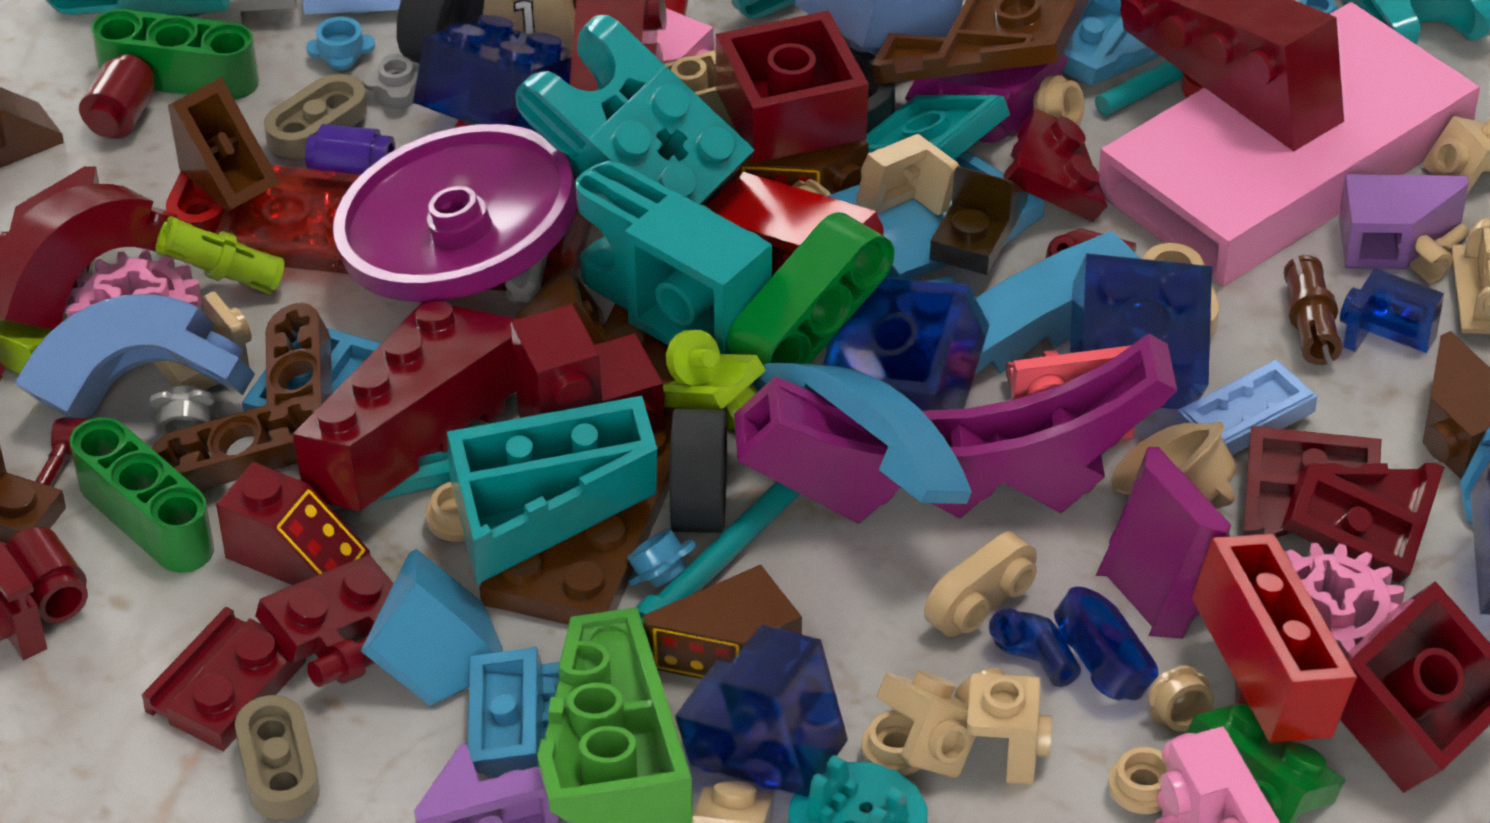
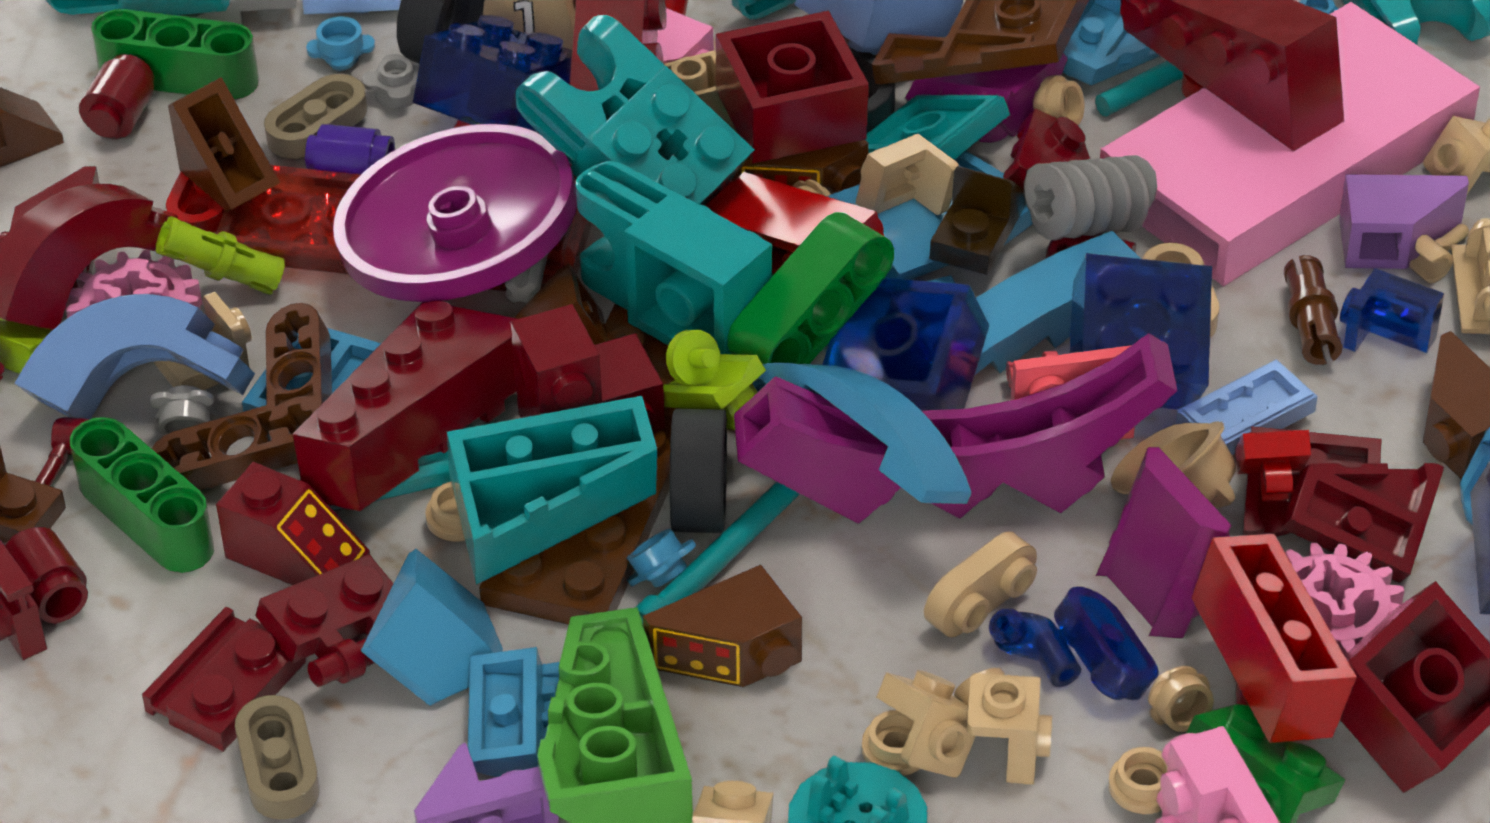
(766, 714): clear blue brick -> none
(1089, 196): none -> light grey piece
(1274, 458): none -> red tile

